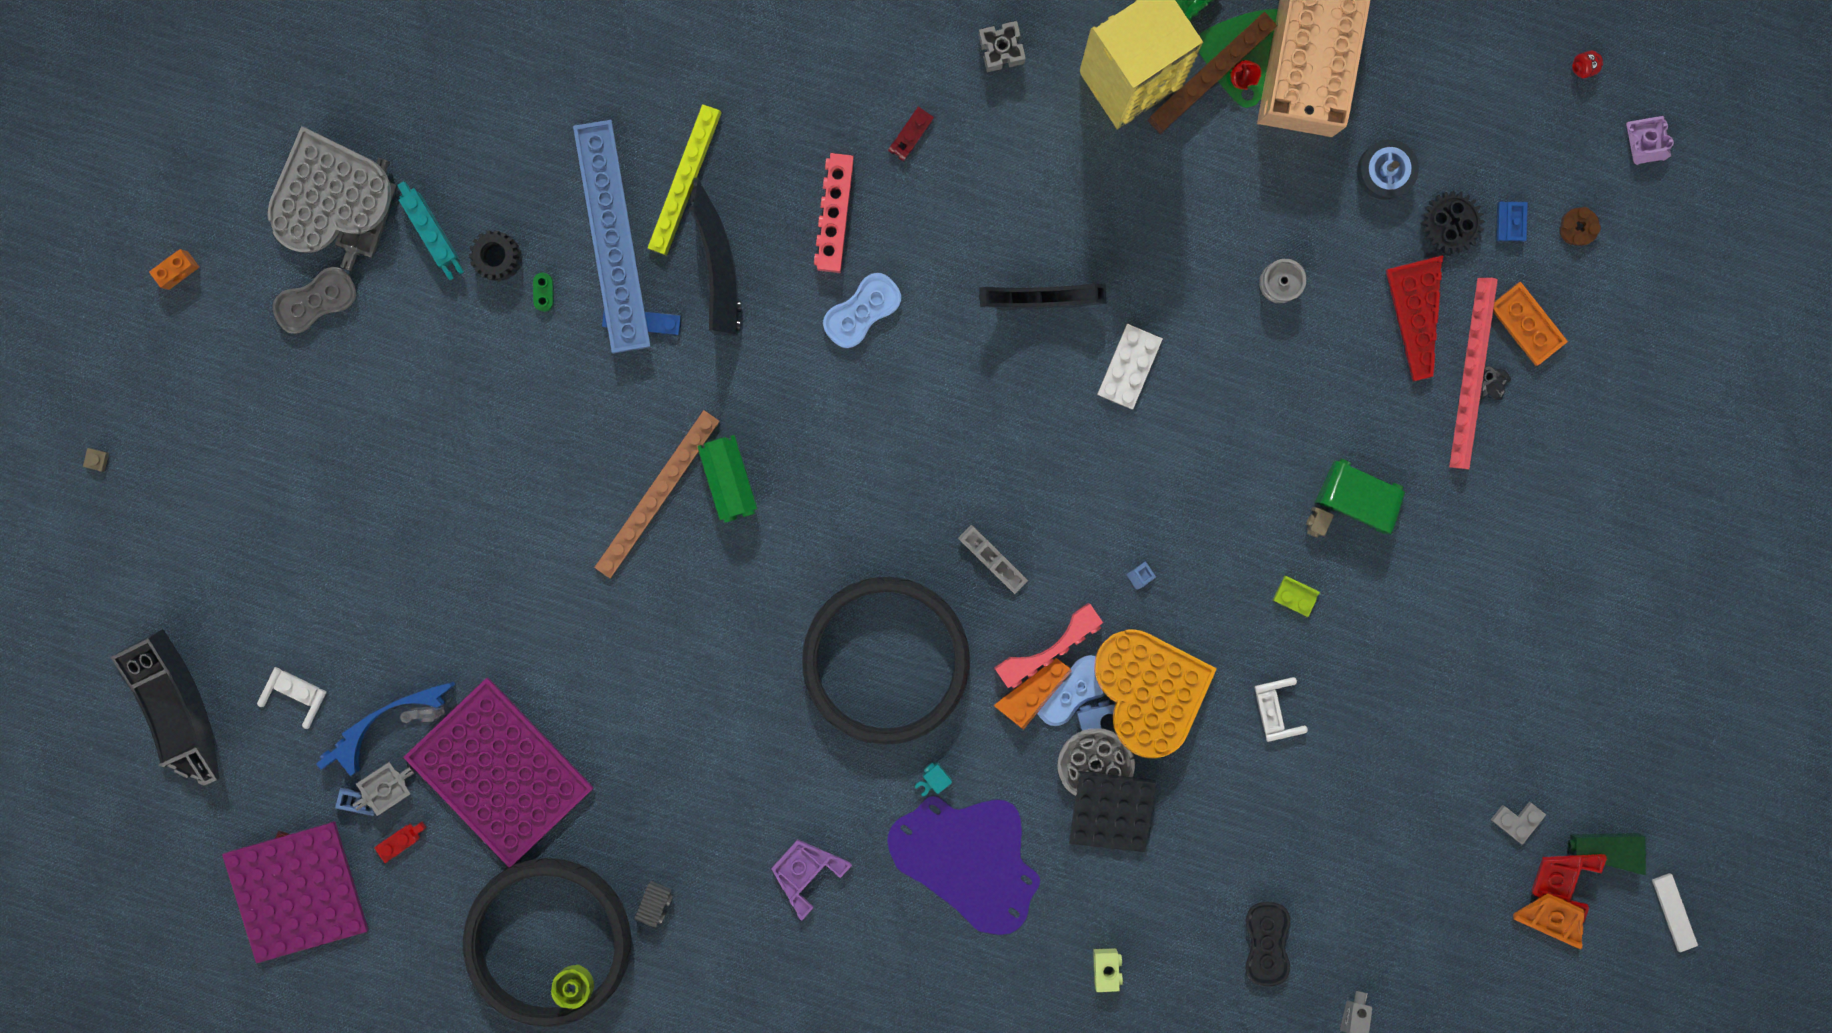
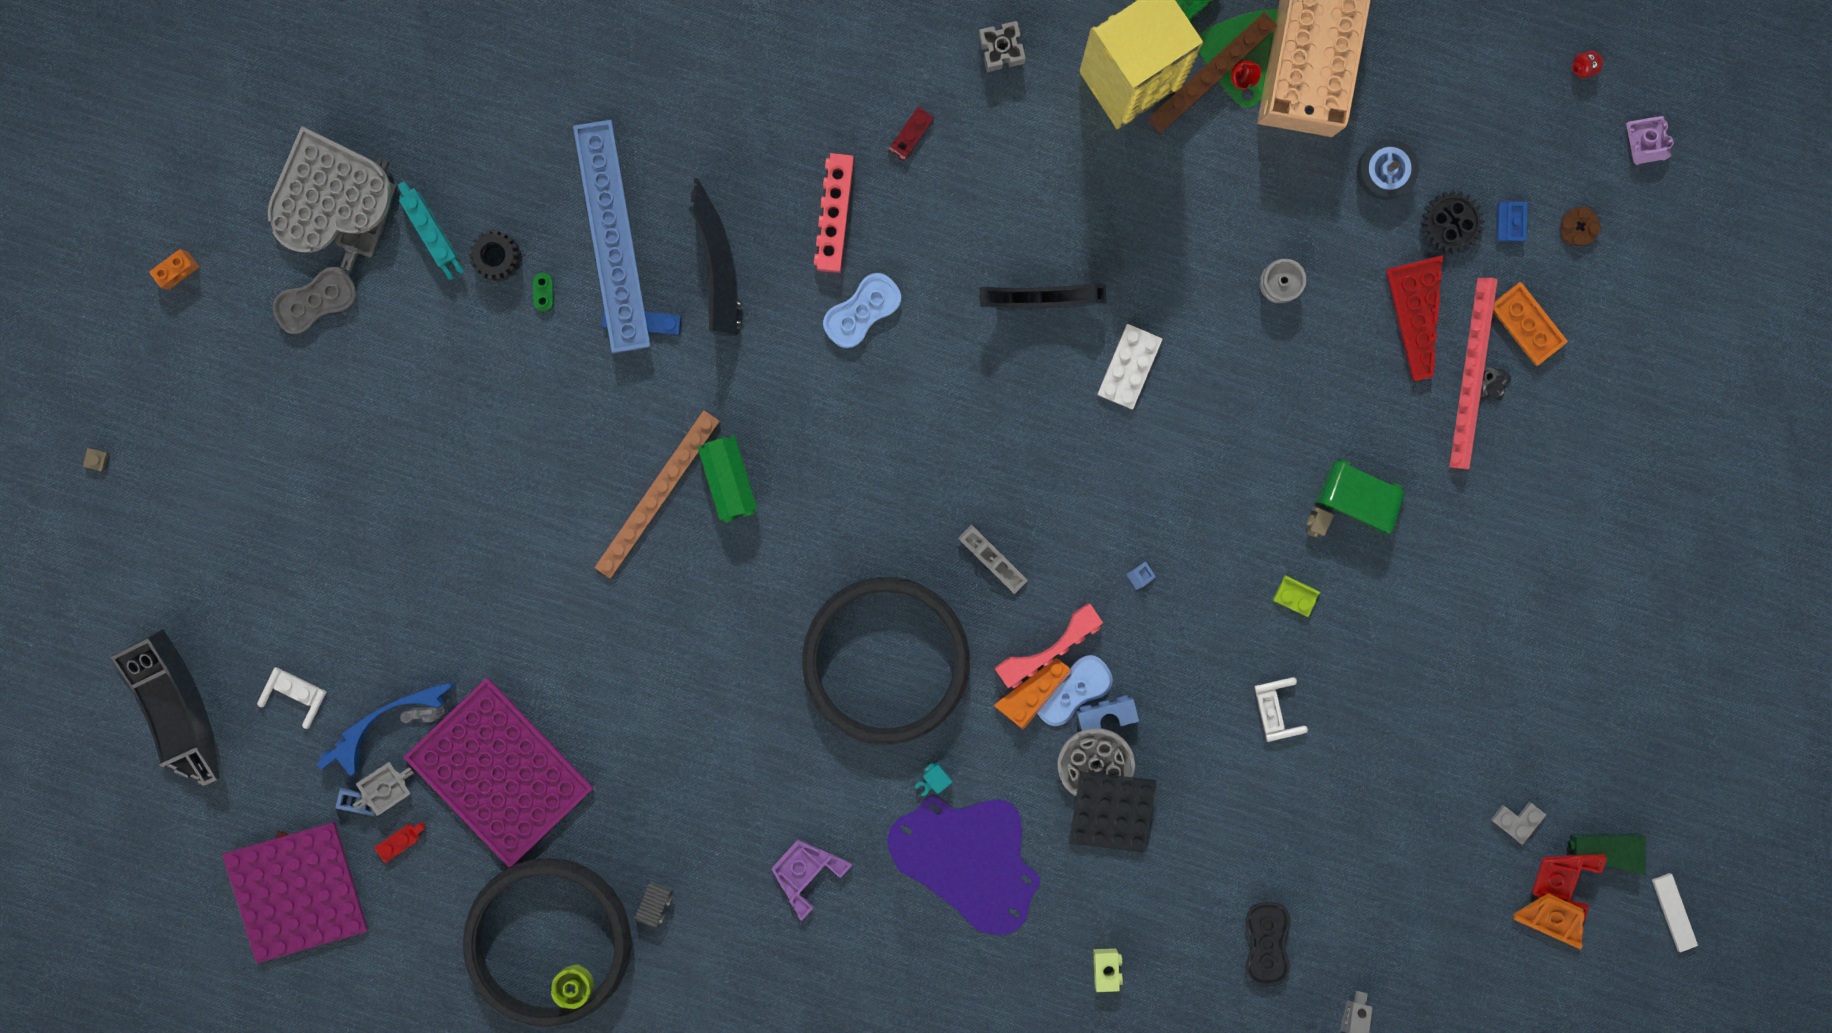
(683, 180): neon yellow plate -> none
(1153, 690): light orange plate -> none

